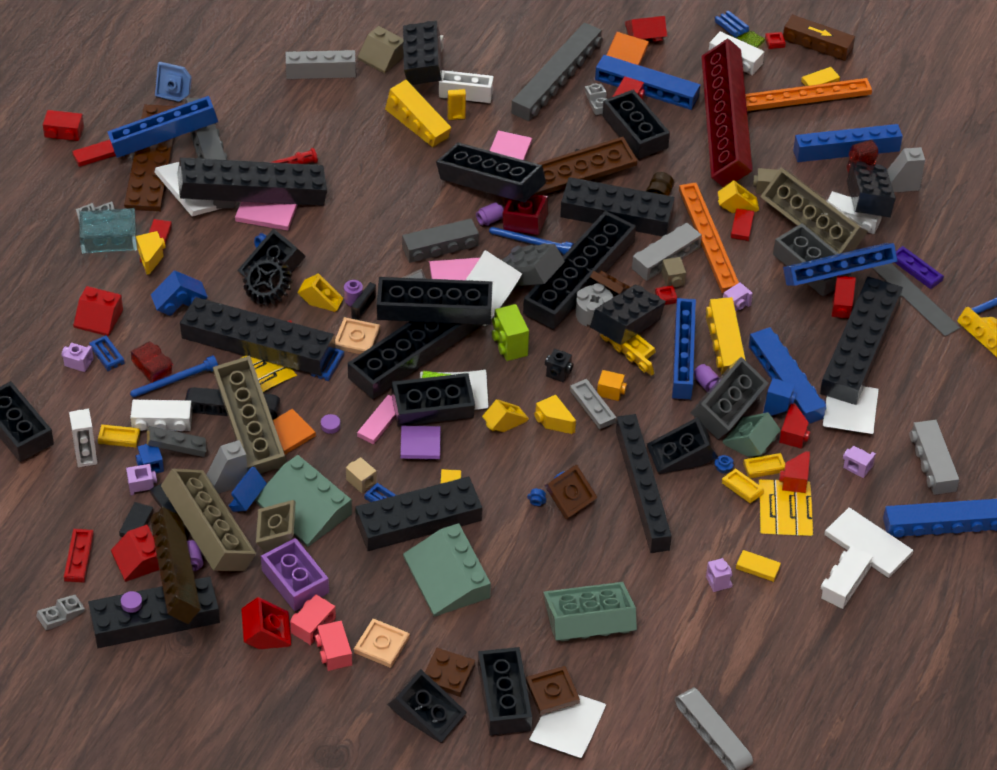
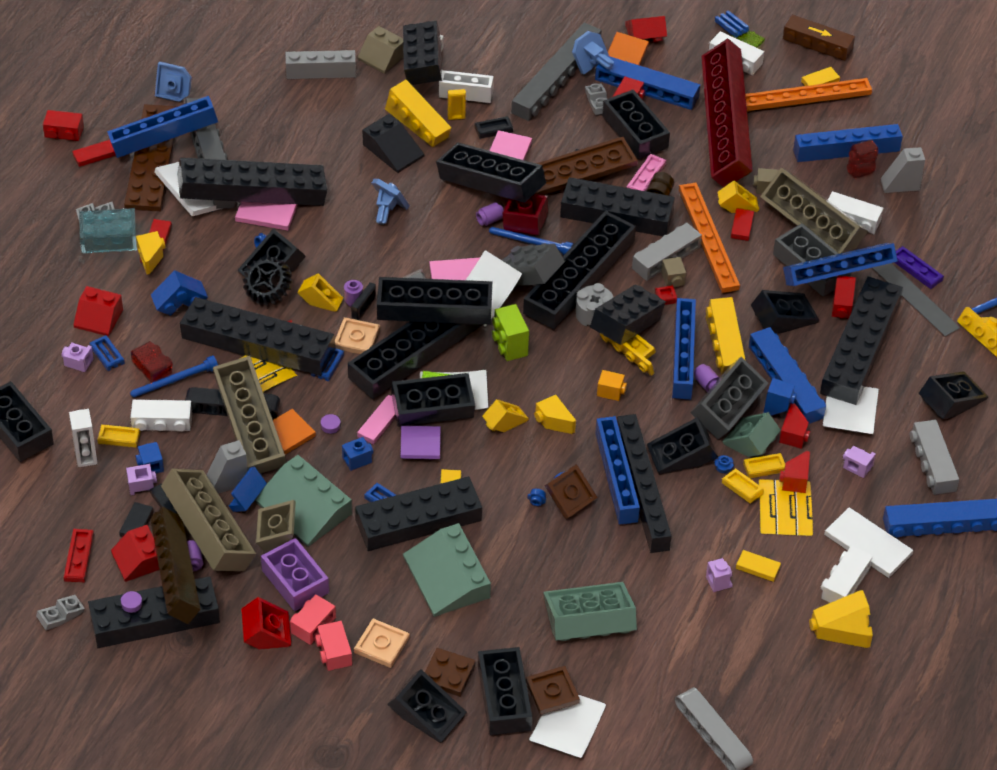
(176, 441): dark grey plate -> none
(300, 158): red pin -> none
(357, 453): none -> blue brick
(361, 475): tan brick -> none
(387, 199): none -> medium blue piece
(391, 143): none -> black slope
(440, 240): dark grey brick -> none
(490, 127): none -> black tile
(558, 365): black brick -> none
(590, 51): none -> medium blue piece
(593, 404): light grey plate -> none
(609, 281): reddish brown plate -> none
(617, 470): none -> blue brick
(644, 175): none -> bright pink tile
(740, 295): lavender brick -> none
(775, 40): red tile -> none
(783, 310): none -> black slope
(844, 621): none -> yellow slope
(871, 189): black brick -> none
(951, 394): none -> black slope

